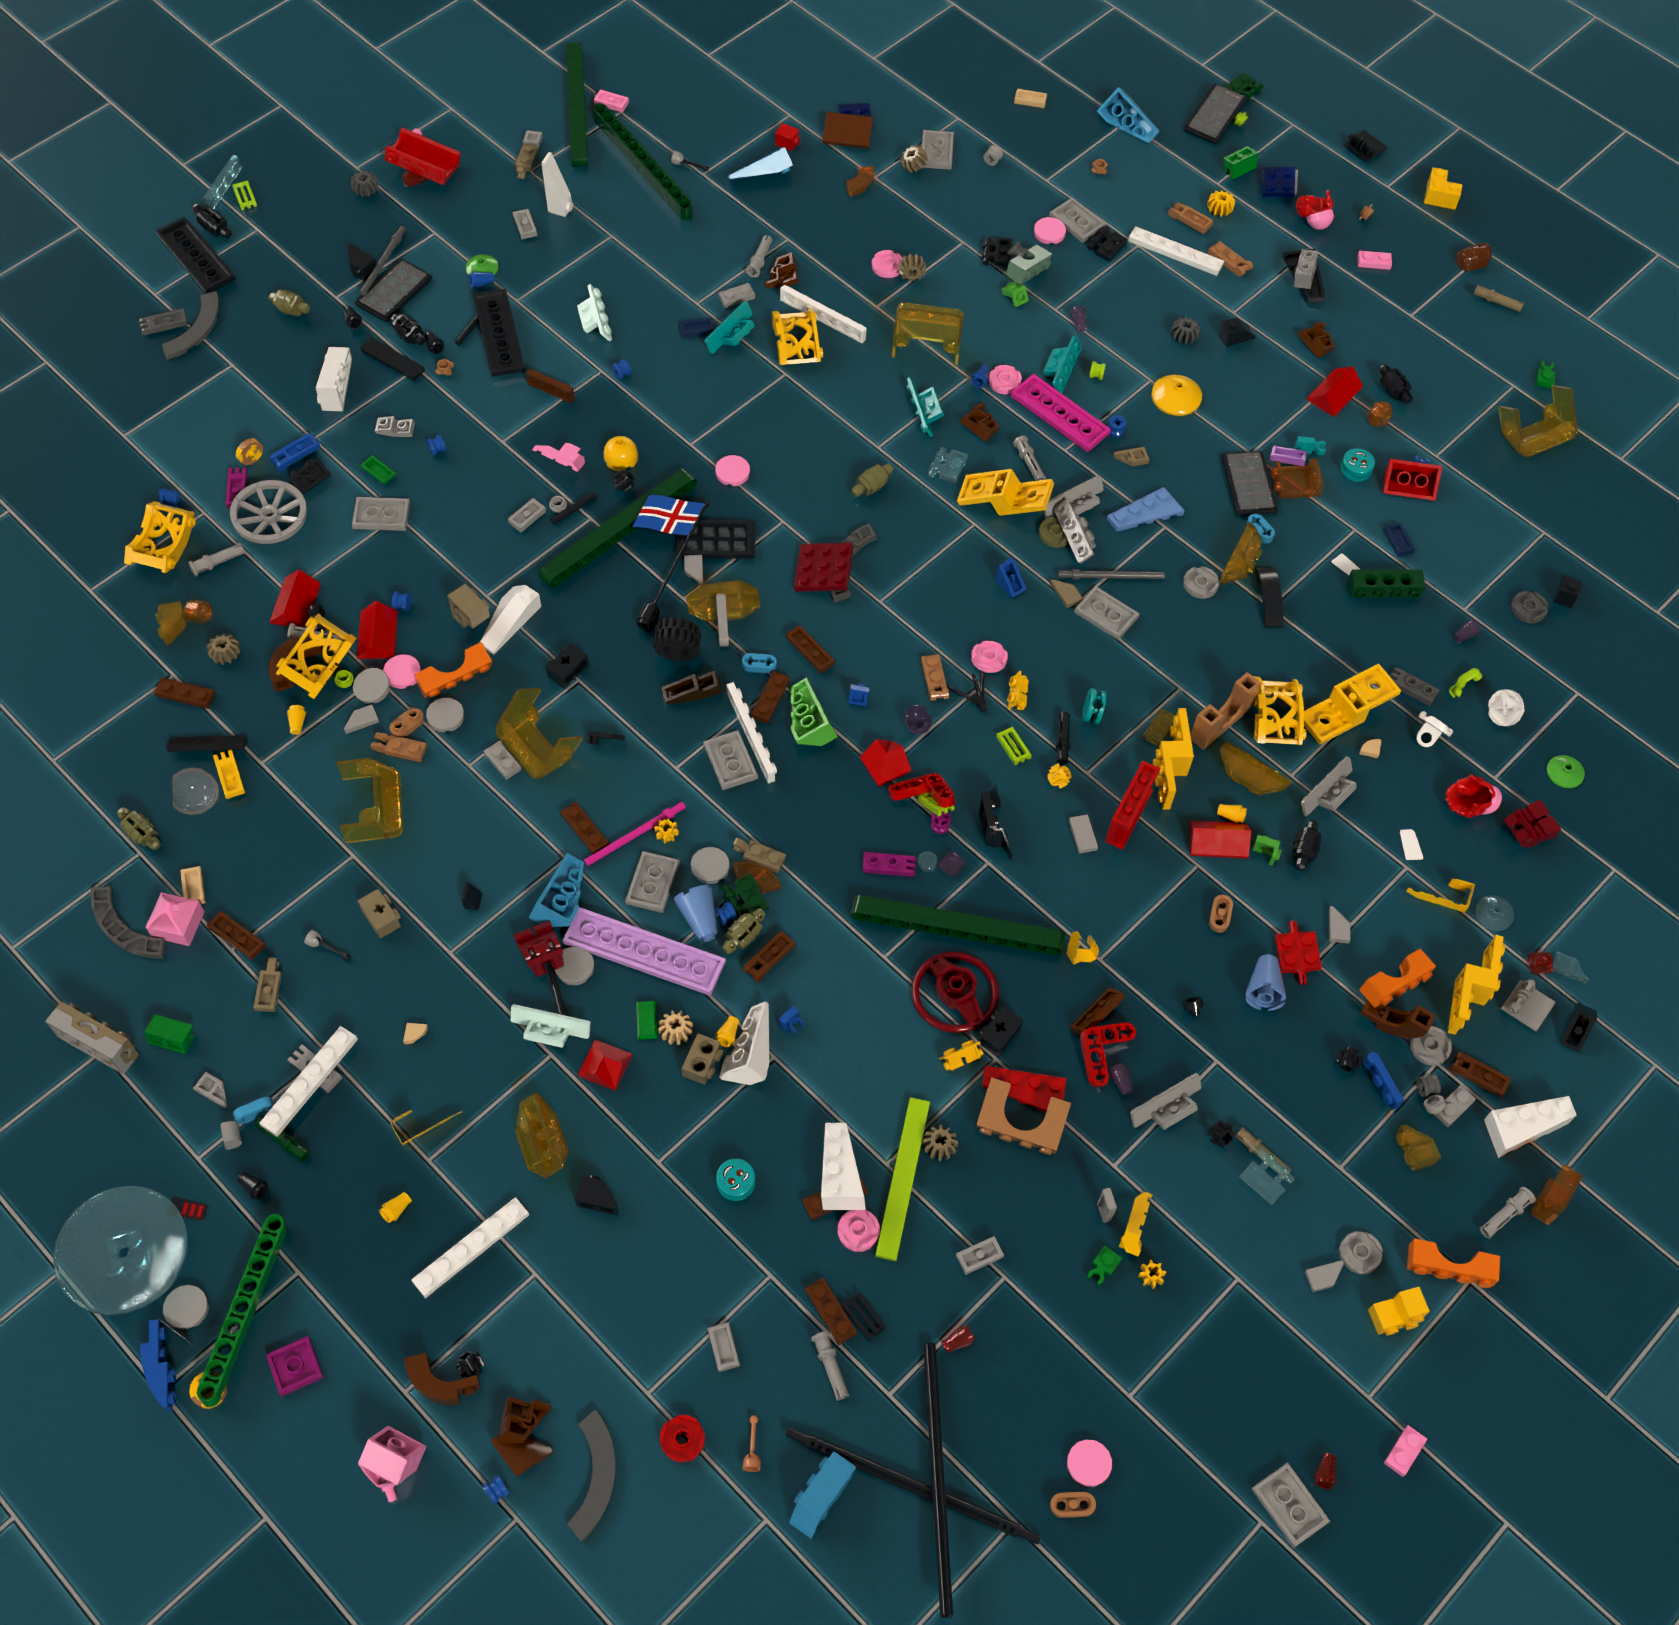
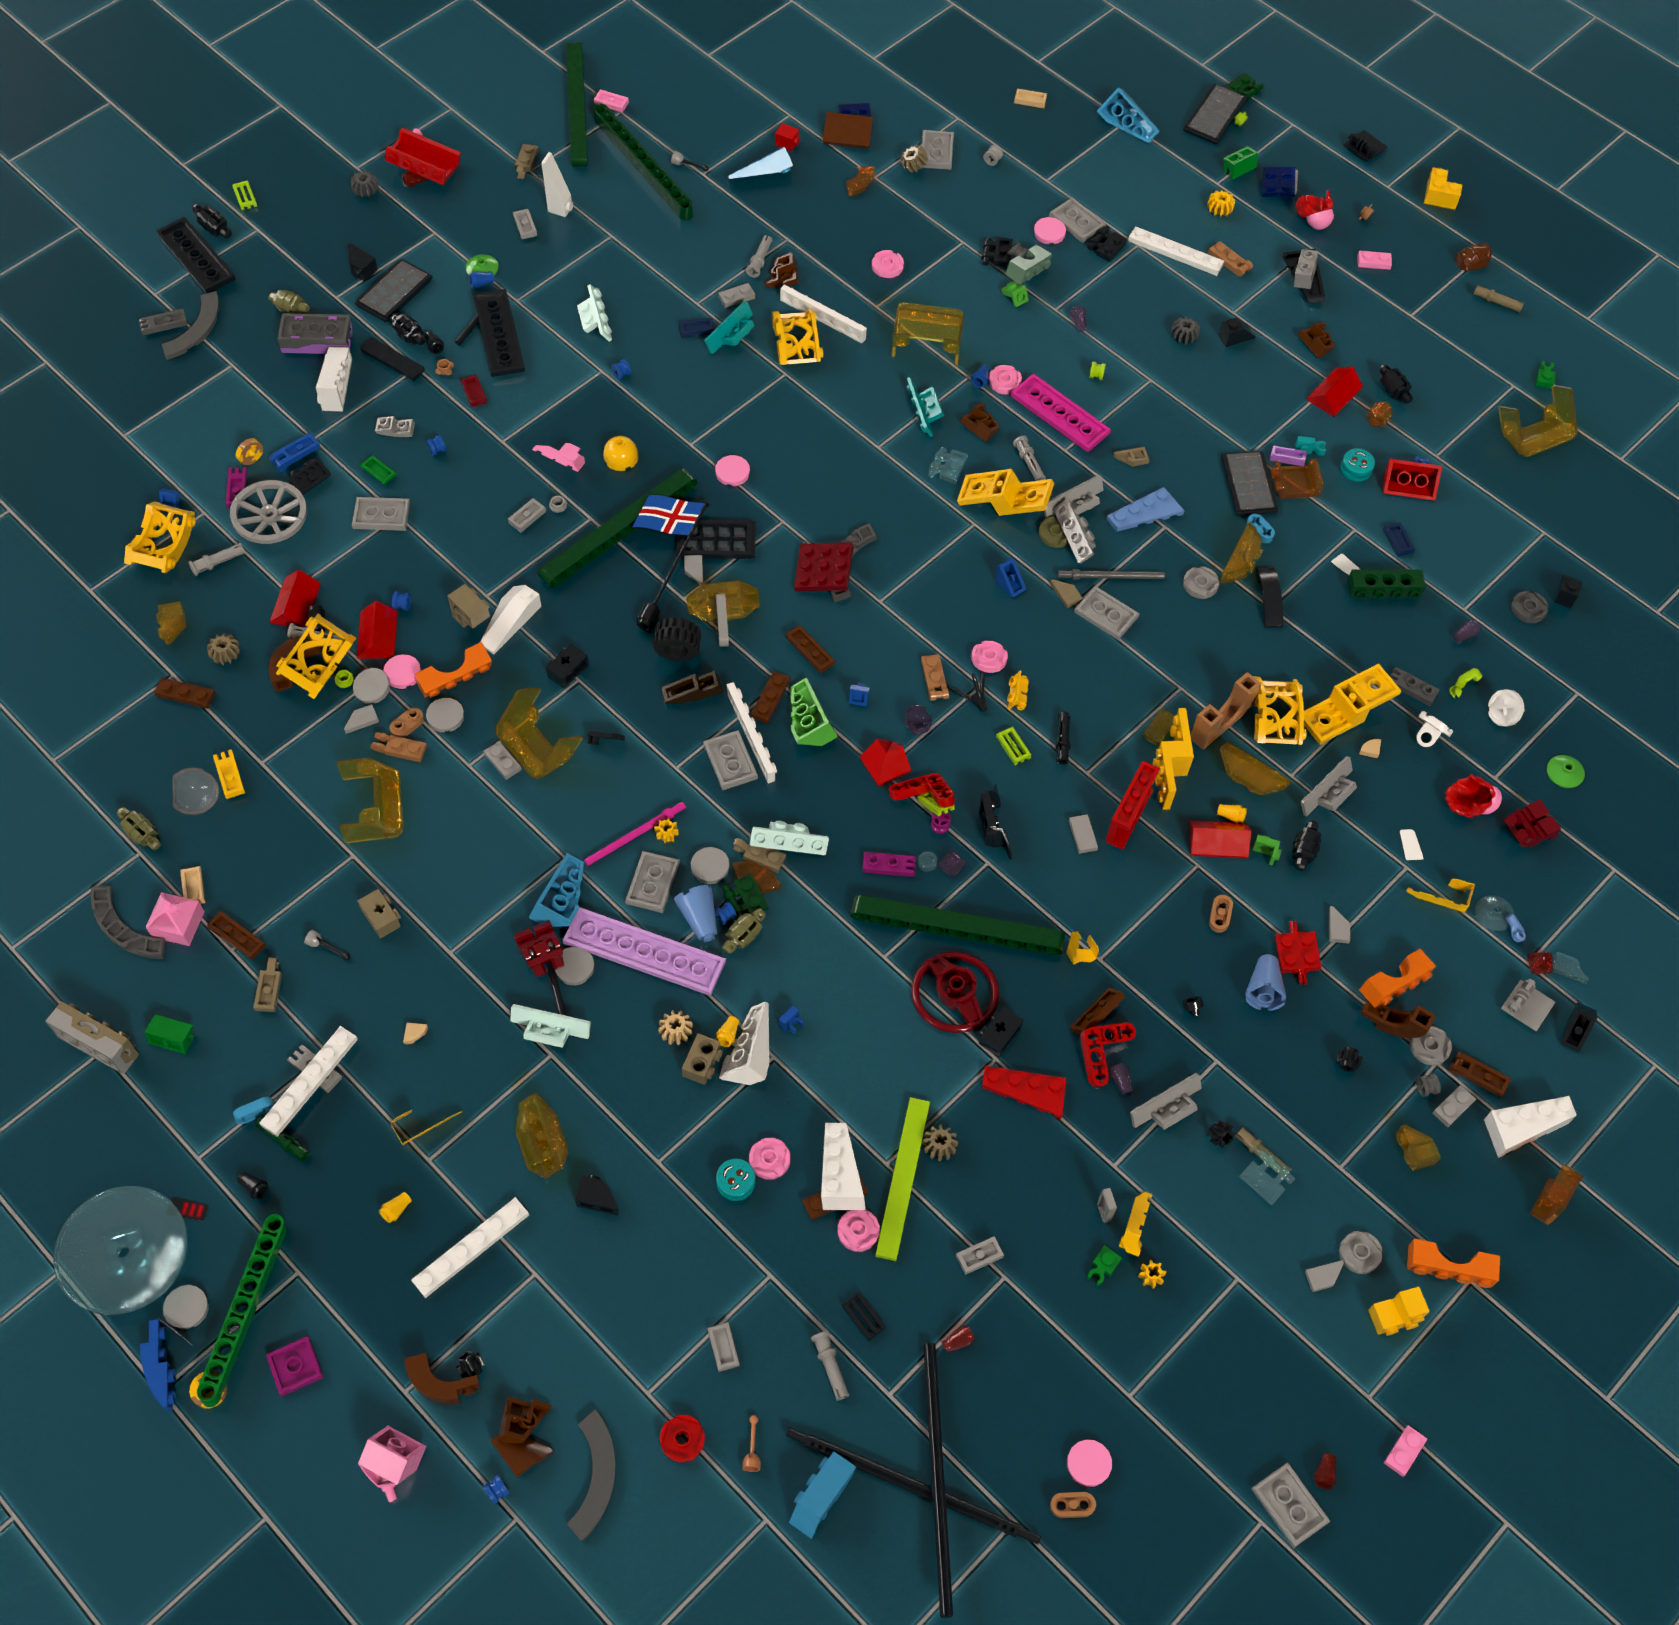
(198, 611): clear orange head -> none
(206, 743): black tile -> none
(212, 1089): light grey tile -> none
(222, 182): clear light blue tile -> none
(231, 1134): light grey brick -> none
(296, 718): yellow cone -> none
(314, 332): none -> dark grey piece
(352, 318): black cone -> none
(395, 240): dark grey bar -> none
(471, 897): black slope -> none
(473, 391): none -> dark red tile
(533, 138): light grey plate -> none
(550, 385): reddish brown plate -> none
(573, 508): black bar -> none
(584, 828): reddish brown plate -> none
(605, 1065): red slope -> none
(623, 480): black gear -> none
(646, 1020): green tile -> none
(759, 663): dark azure beam -> none
(769, 956): reddish brown plate -> none
(769, 1158): none -> bright pink tile
(789, 838): none -> light aqua bracket
(830, 1311): reddish brown plate -> none
(872, 480): olive piece -> none
(912, 267): dark tan gear -> none
(968, 1051): yellow hinge -> none
(1044, 1137): medium nougat arch -> none
(1059, 776): yellow gear -> none
(1062, 362): teal bracket -> none
(1094, 705): teal head -> none
(1099, 166): medium nougat plate -> none
(1117, 431): blue wheel -> none
(1176, 395): yellow dish -> none
(1190, 217): medium nougat hinge -> none
(1383, 1080): blue plate -> none
(1434, 1104): light grey tile -> none
(1476, 984): yellow bracket -> none
(1513, 1207): light grey pin -> none
(1517, 930): none -> medium blue arm

